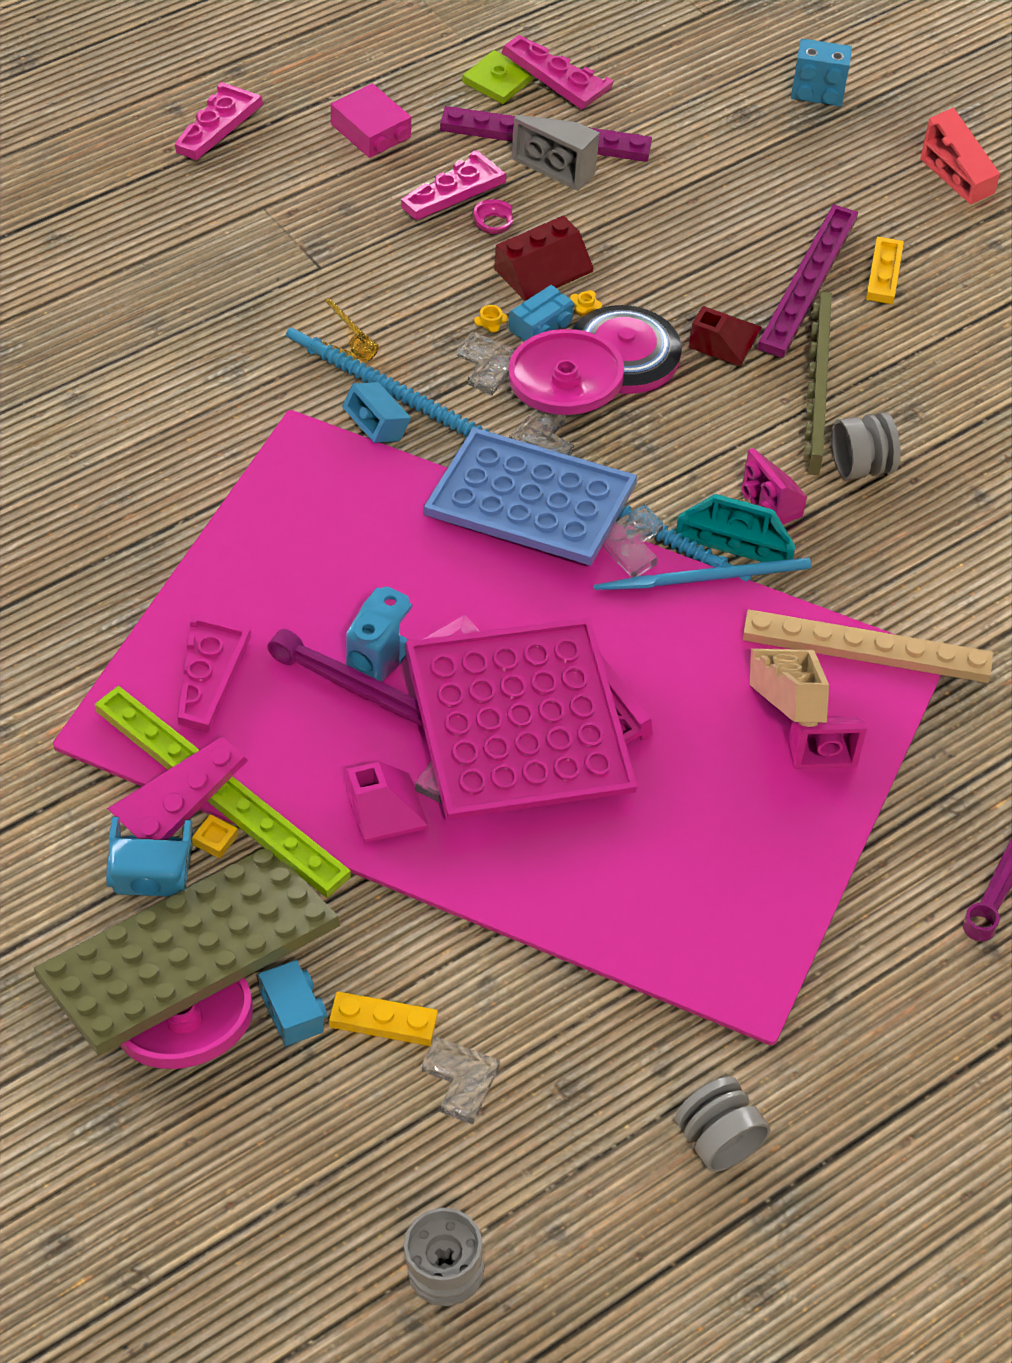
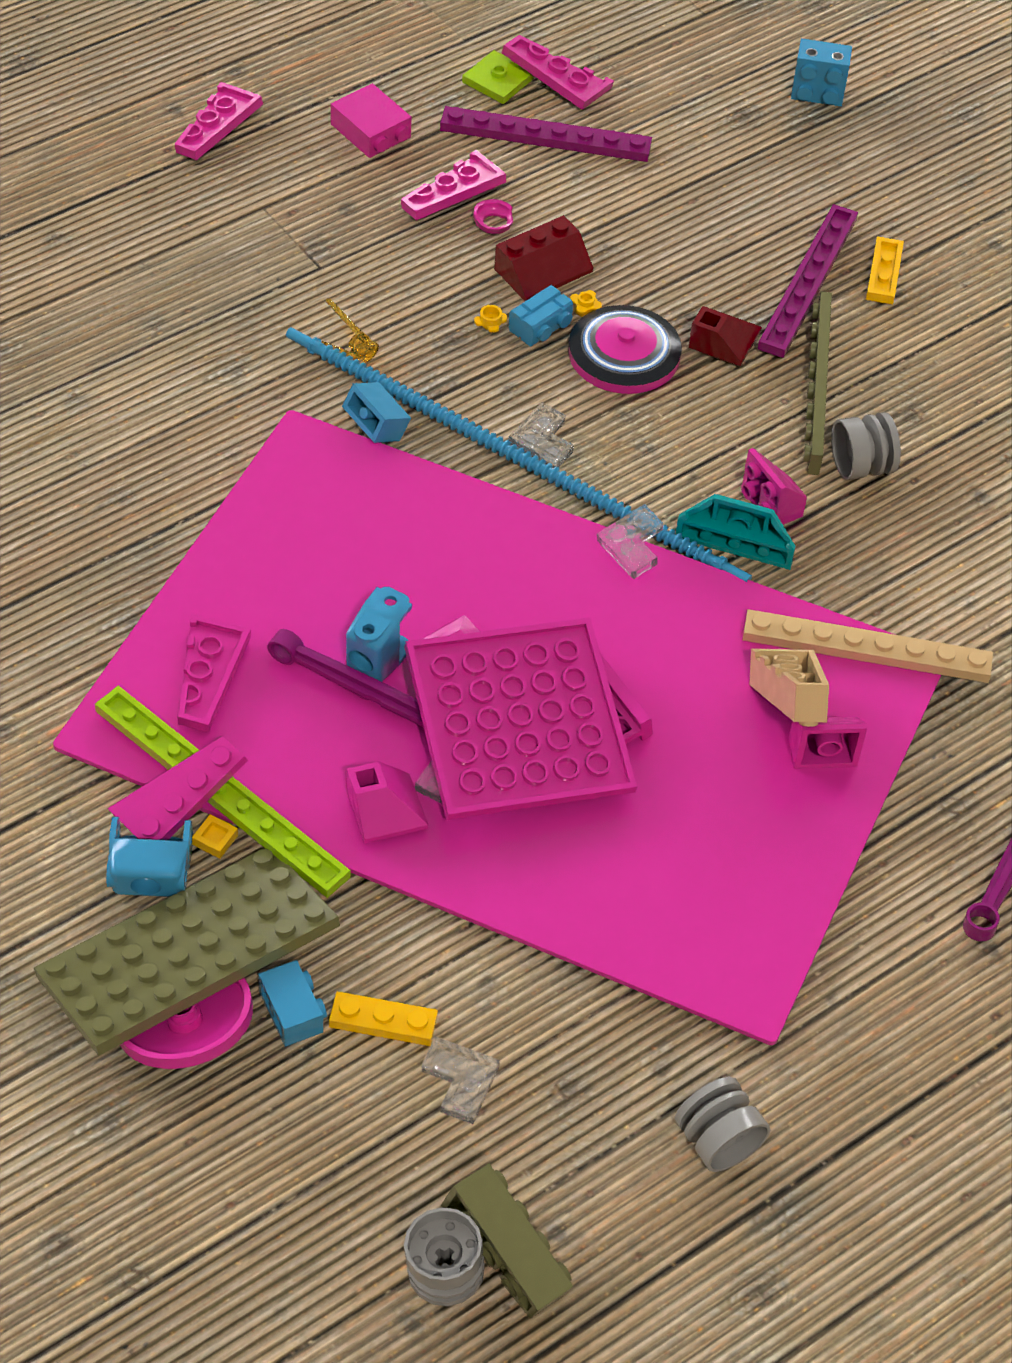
(491, 362): clear plate -> none
(510, 1240): none -> olive wedge
(531, 496): medium blue plate -> none
(556, 149): light grey slope -> none
(566, 371): dark pink dish -> none
(664, 579): dark azure piece -> none
(958, 157): coral wedge -> none

